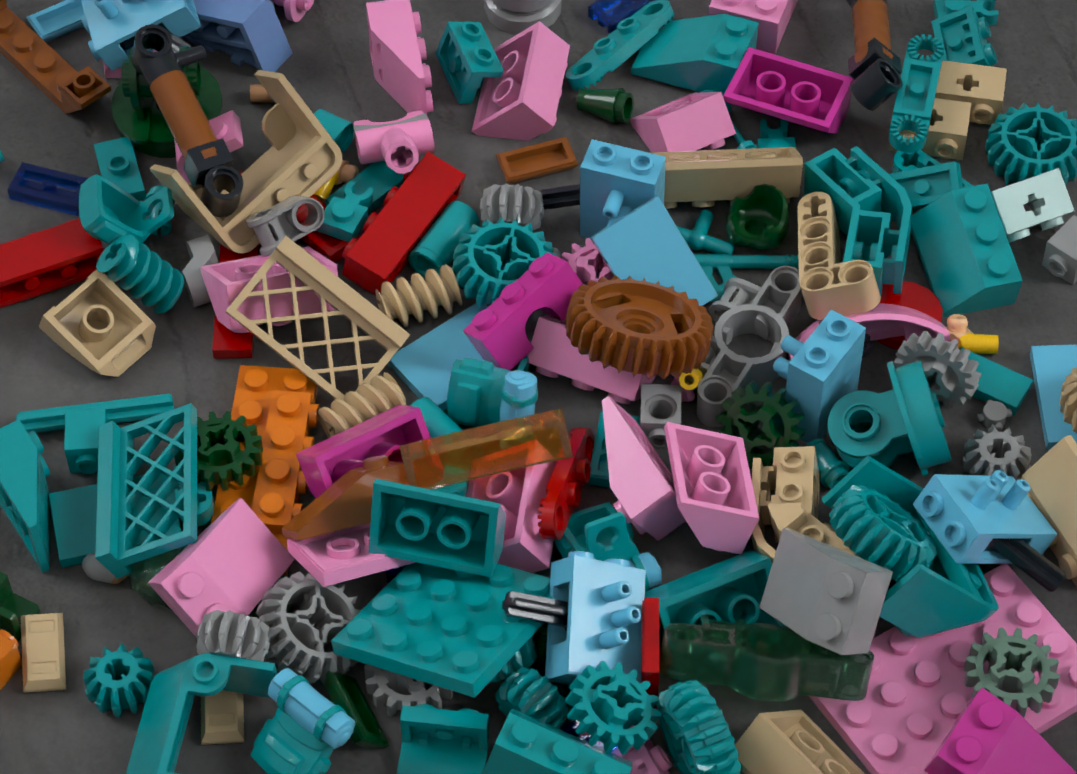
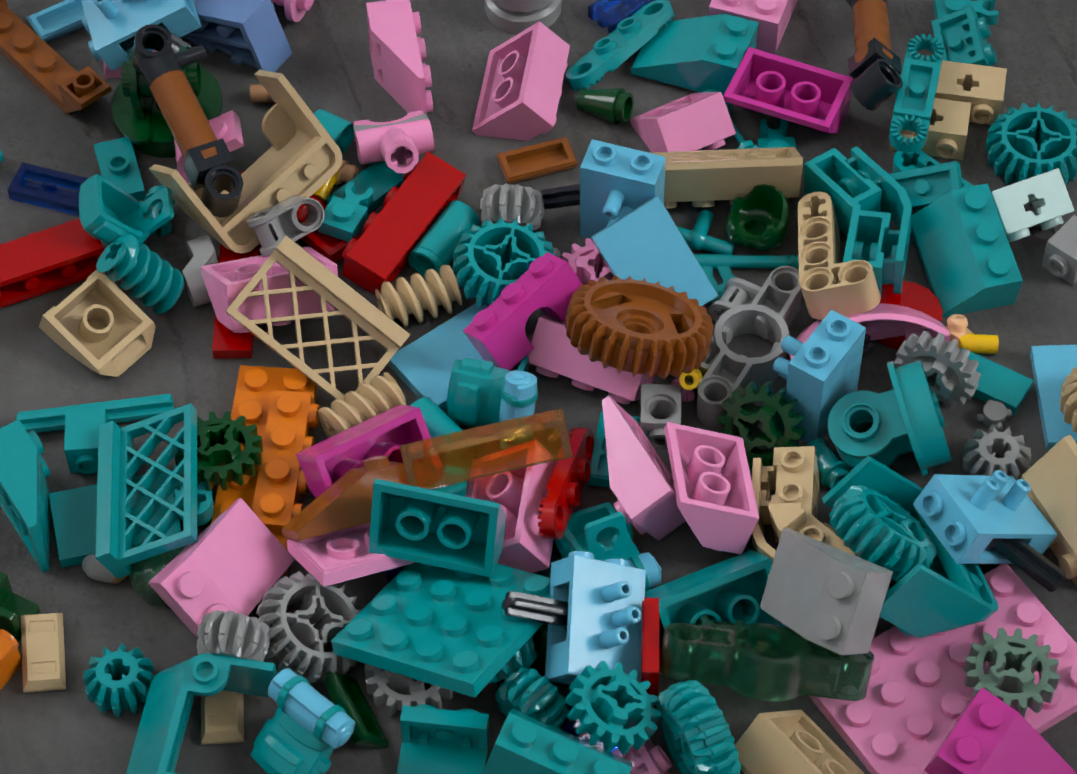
(467, 58): teal bracket -> none

